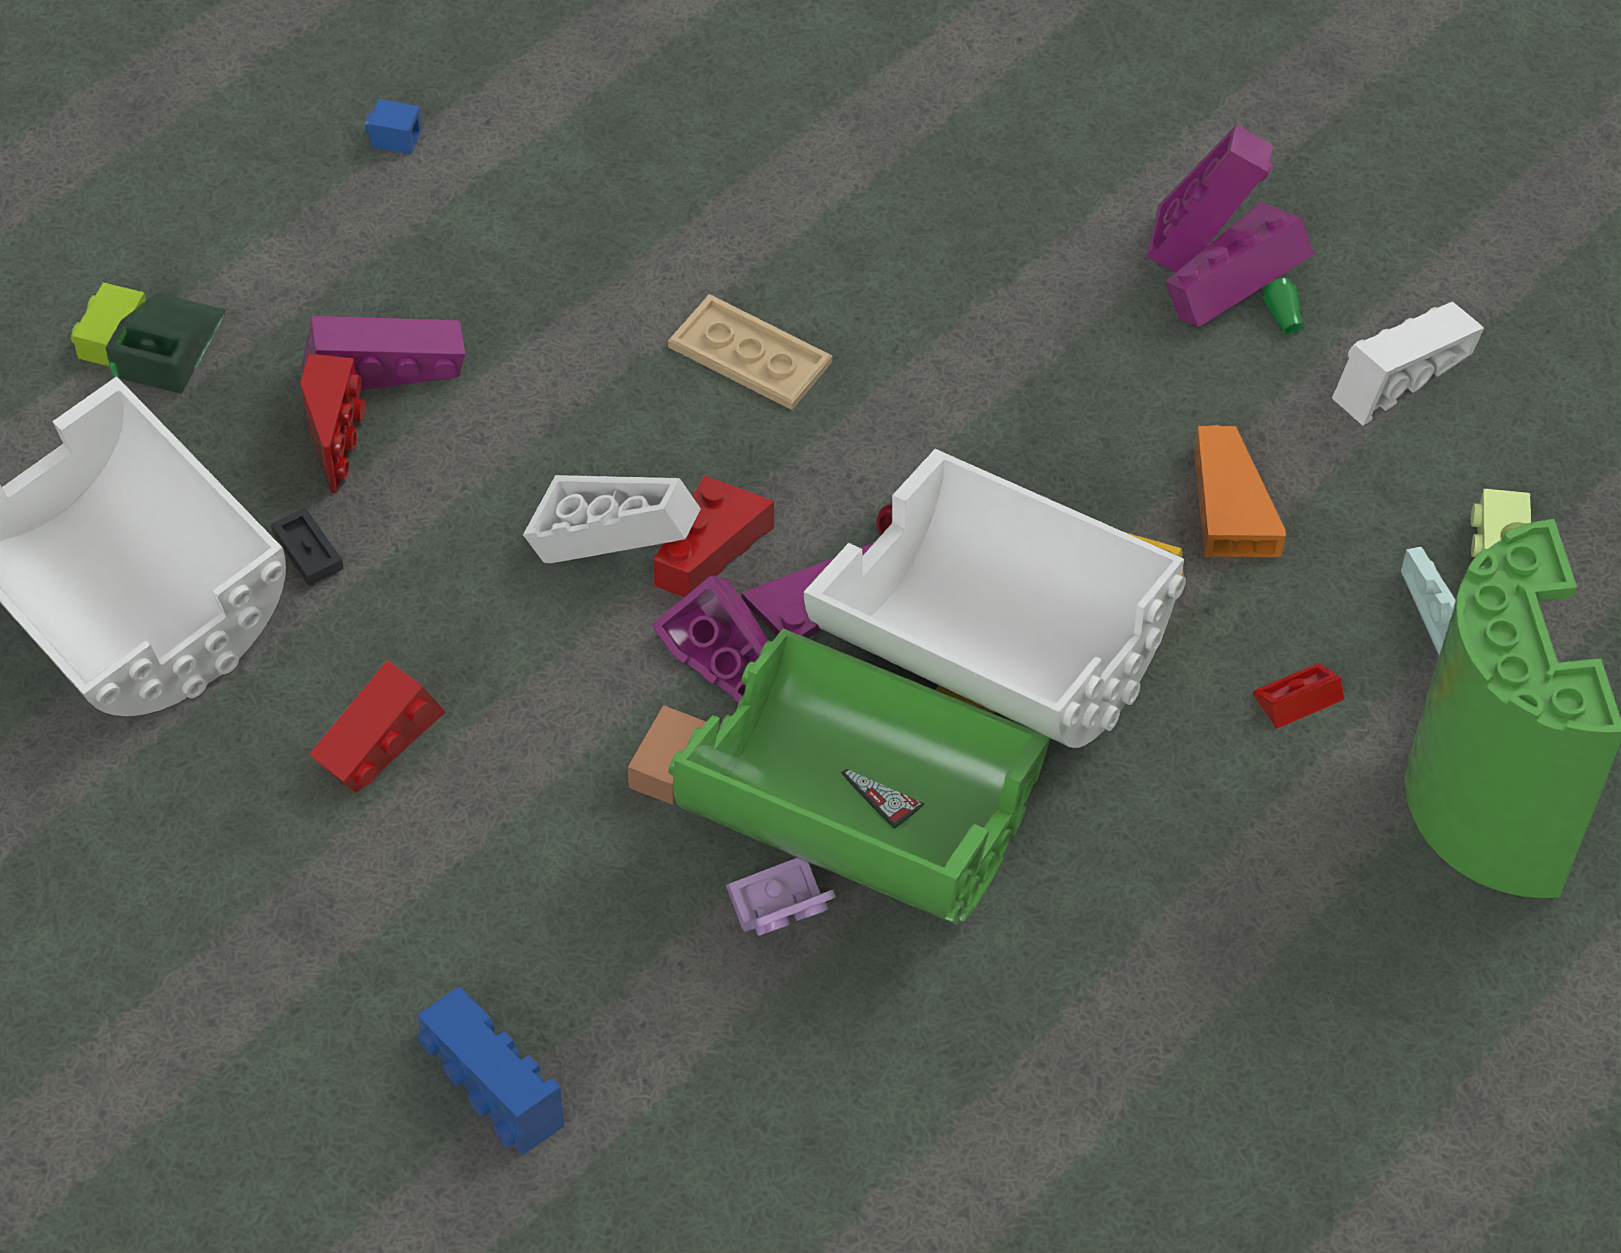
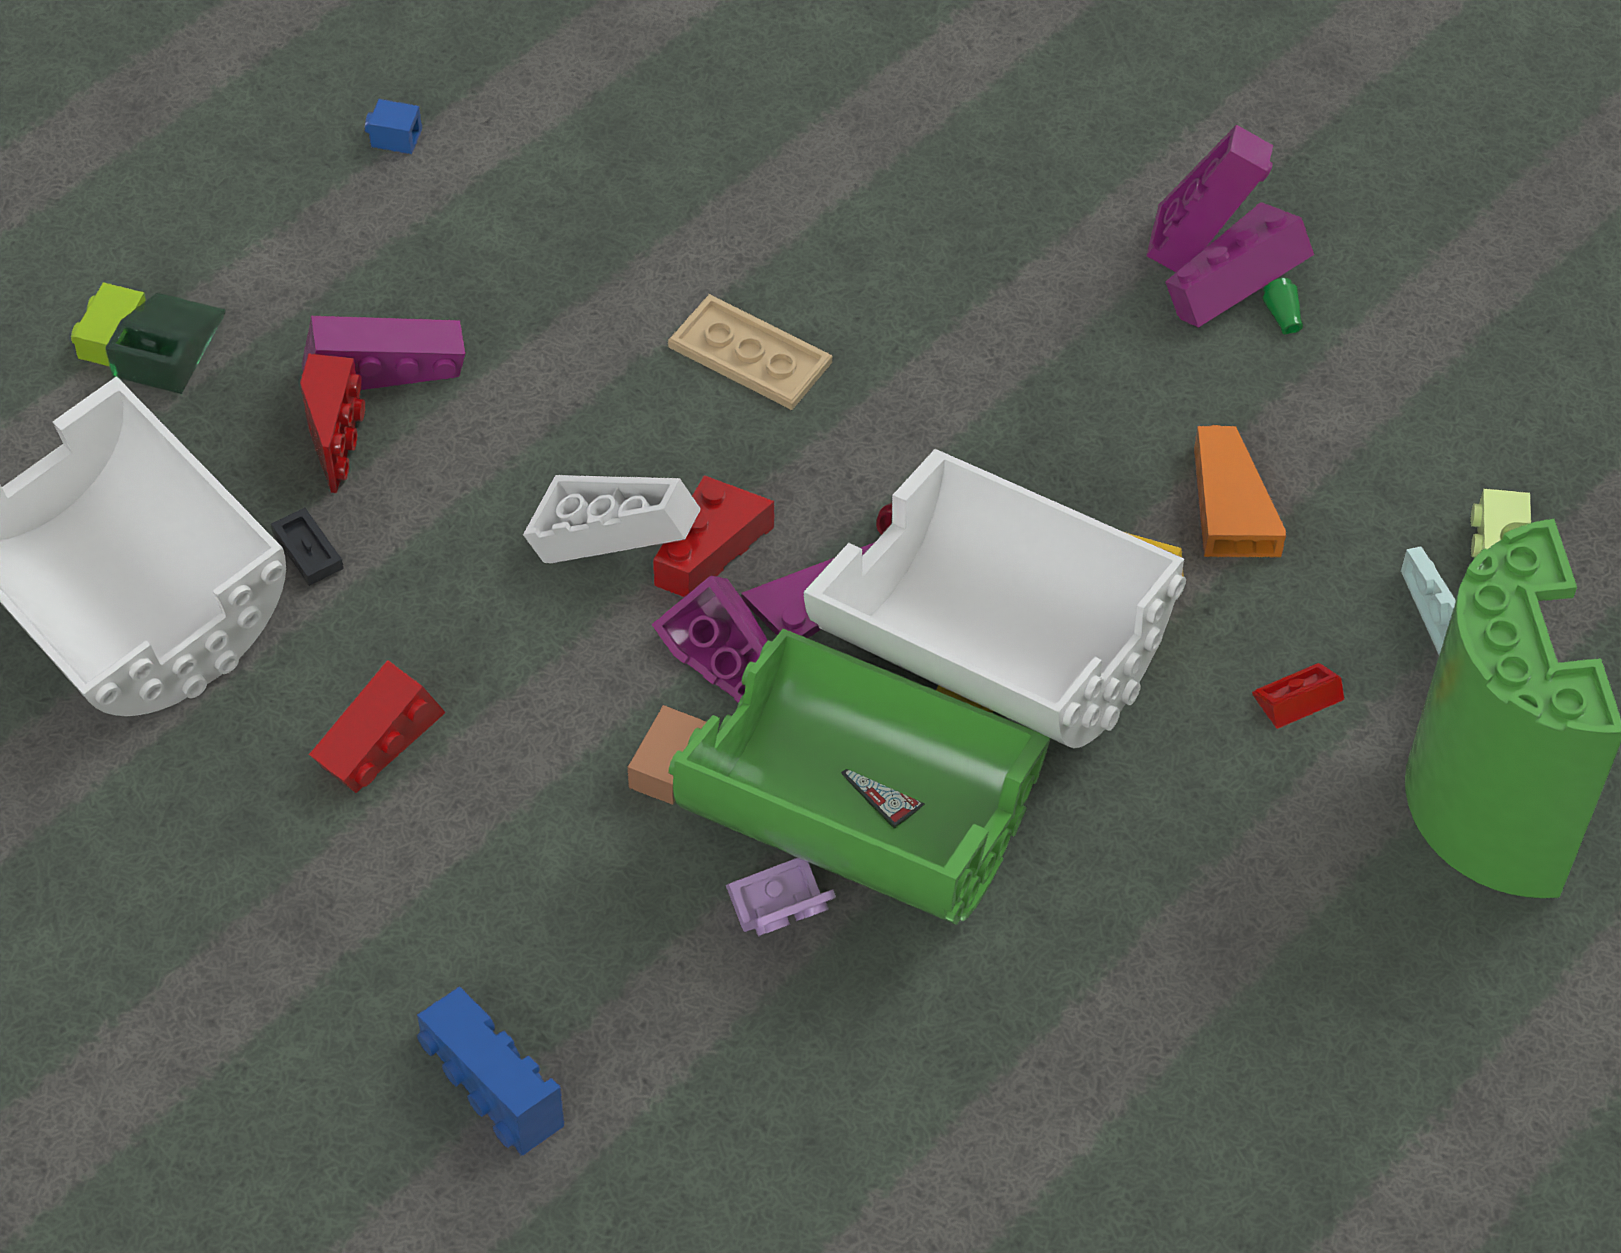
(1404, 359): white wedge -> none

